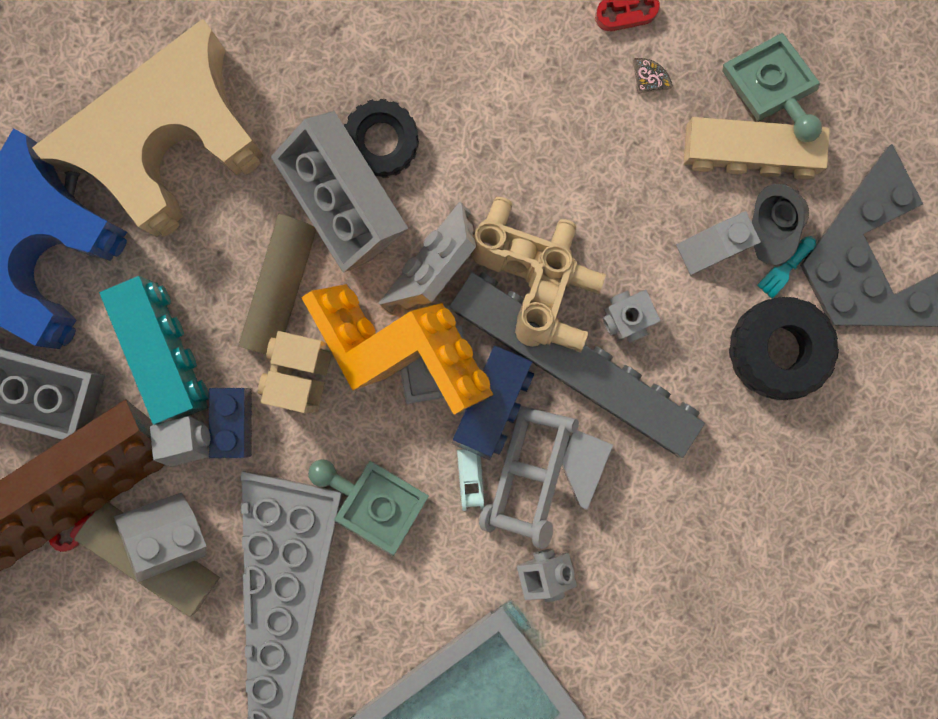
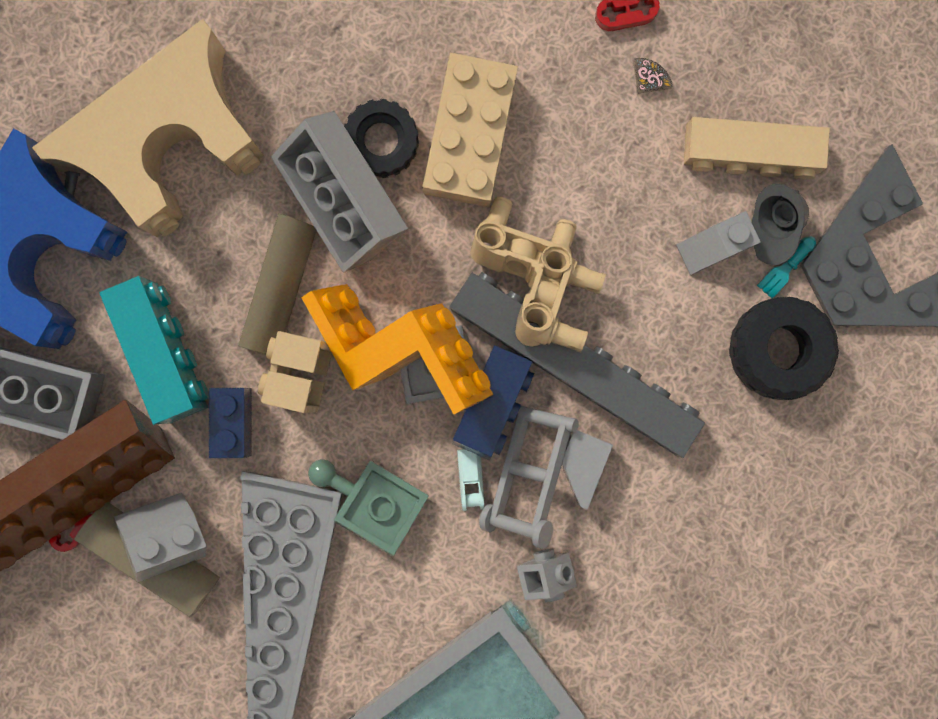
(179, 441): light grey brick -> none
(435, 263): light grey wing -> none
(469, 129): none -> tan brick
(642, 312): light grey brick -> none
(775, 79): sand green plate -> none

